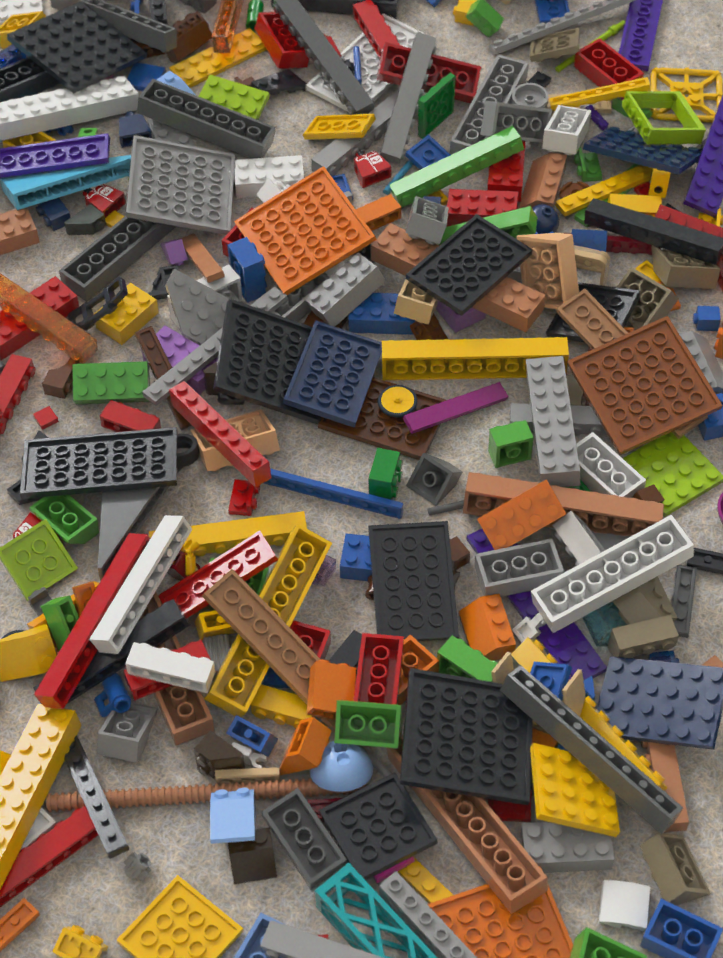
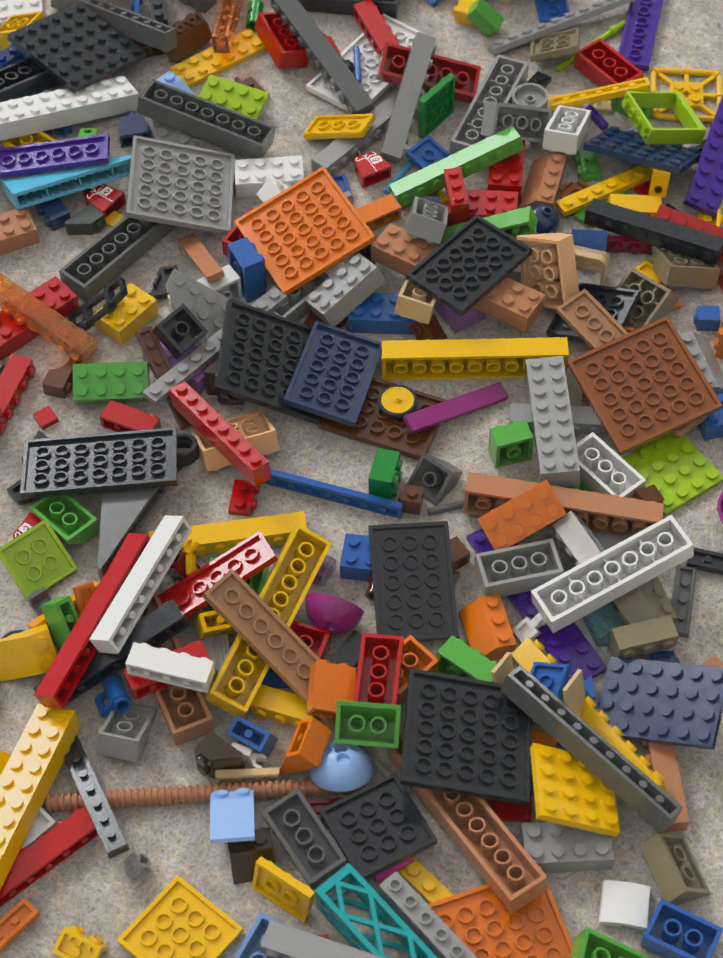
(142, 74): blue tile -> none
(174, 252): medium lavender slope -> none
(179, 331): none -> black brick
(281, 81): black wing -> none
(283, 889): none -> yellow plate
(332, 613): none -> magenta piece
(412, 499): none -> reddish brown brick
(456, 193): none -> red brick

